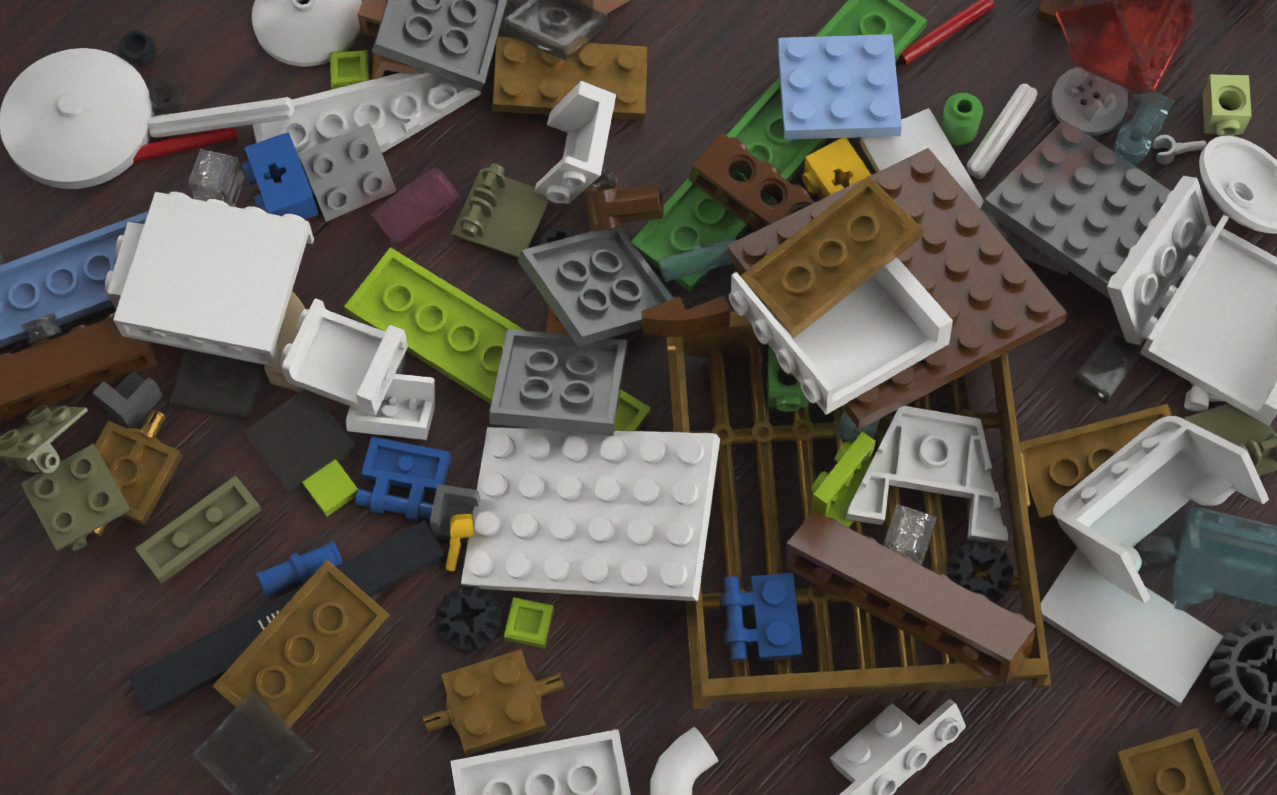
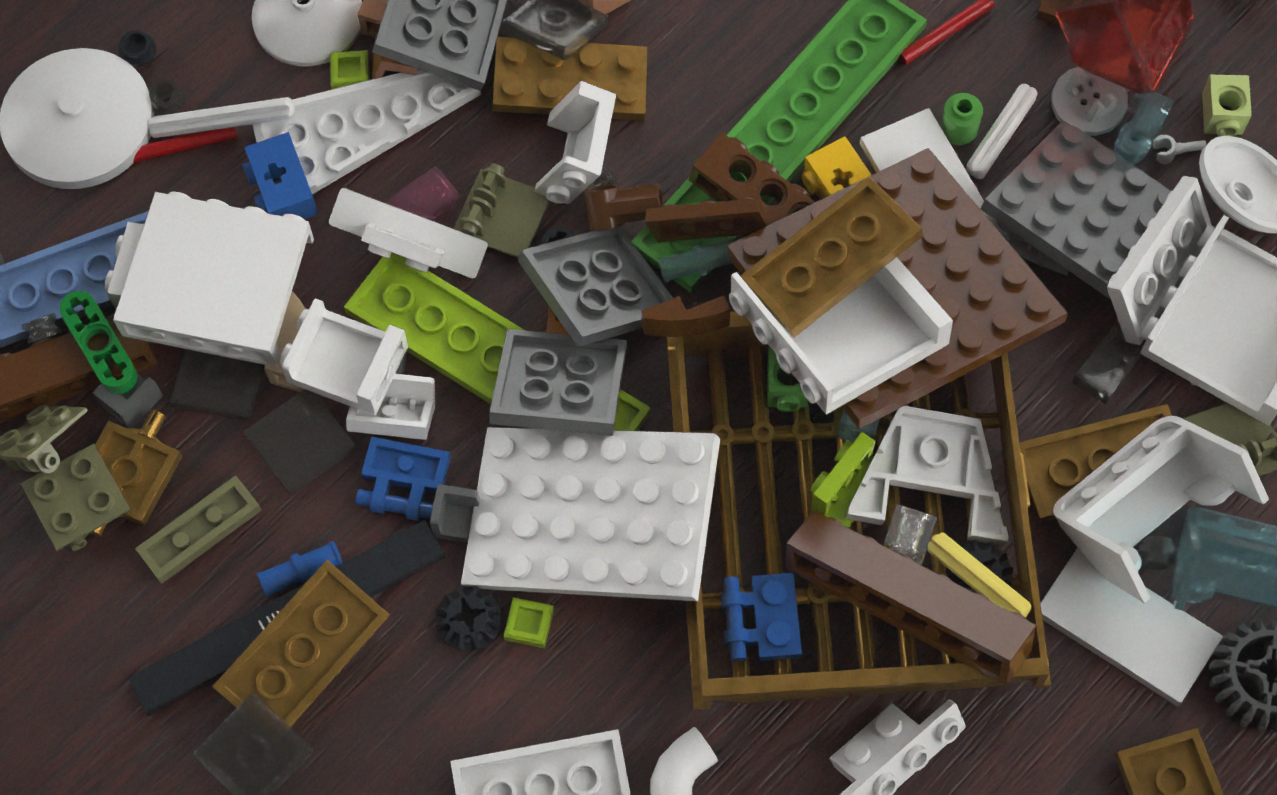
(98, 325): none -> green beam
(216, 177): clear brick -> none
(330, 487): lime tile -> none
(347, 172): light grey hinge -> none
(407, 234): none -> white bracket
(460, 527): yellow hand -> none
(493, 702): pearl gold plate -> none
(707, 219): none -> reddish brown plate
(839, 87): light blue plate -> none
(976, 574): none -> light yellow axle
(1198, 399): white hand -> none

